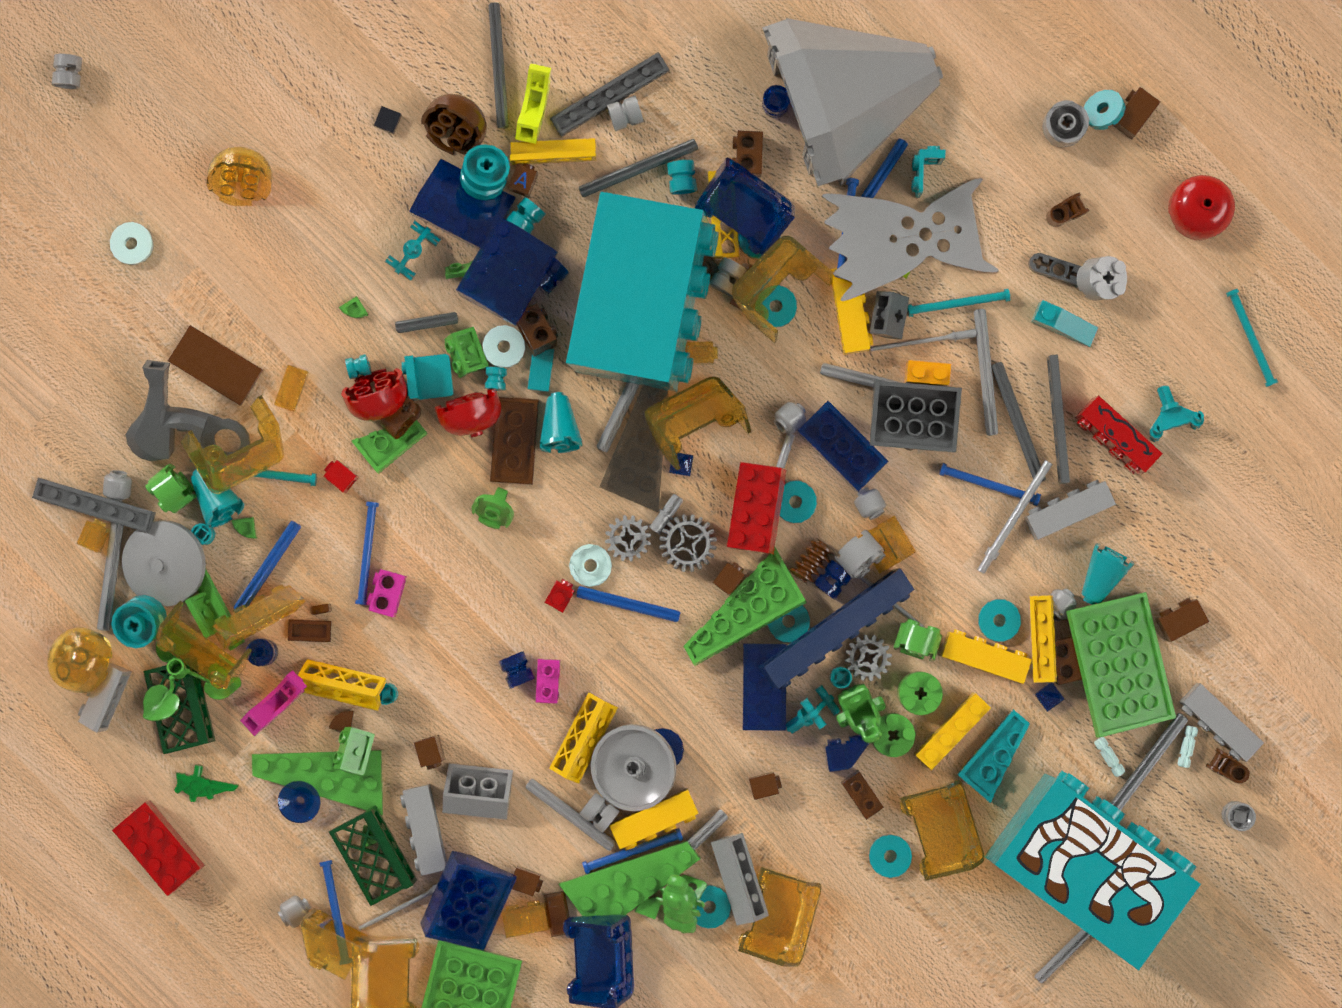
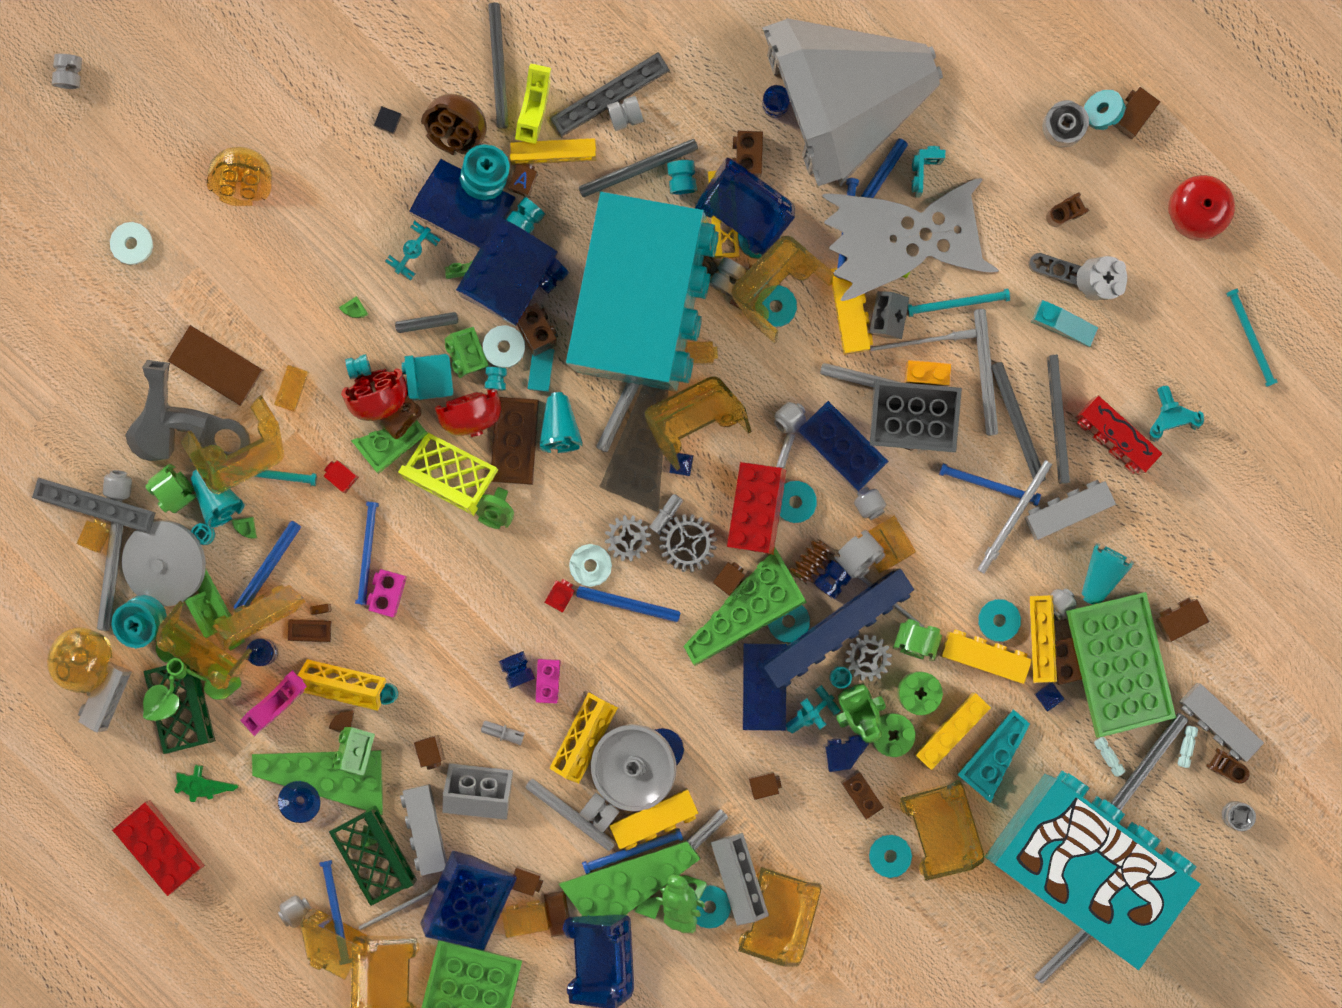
(442, 490): none -> neon yellow fence
(502, 732): none -> light grey axle

